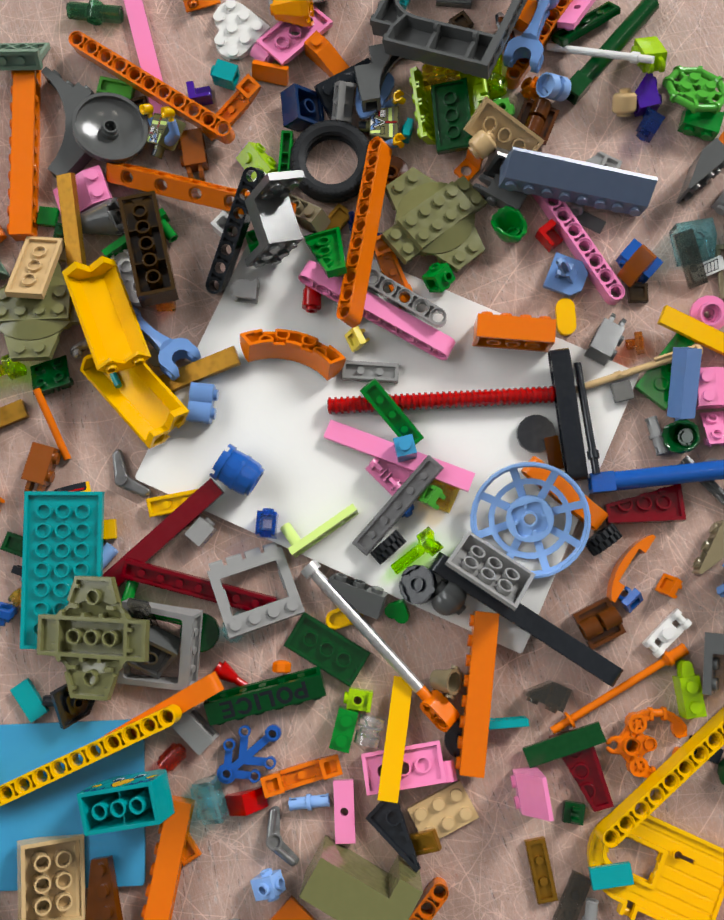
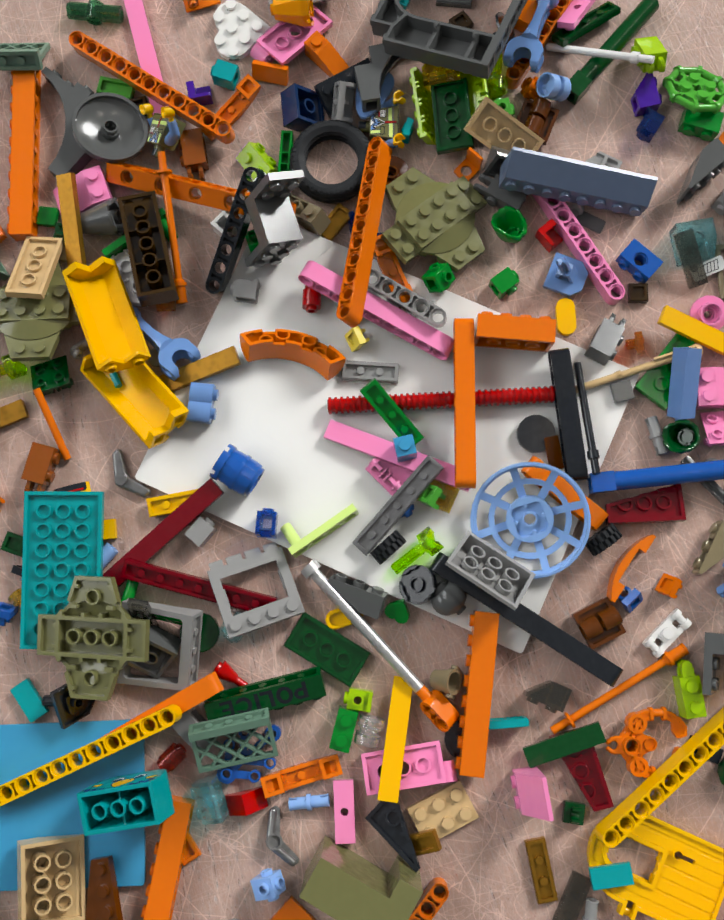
(164, 172): none -> orange bar
(246, 722): none -> sand green fence
(281, 666): orange tile -> none
(328, 251): green wing -> none
(464, 403): none -> orange beam
(482, 144): tan head -> none
(504, 283): none -> green brick
(624, 102): tan head -> none
(636, 265): dark orange slope -> none

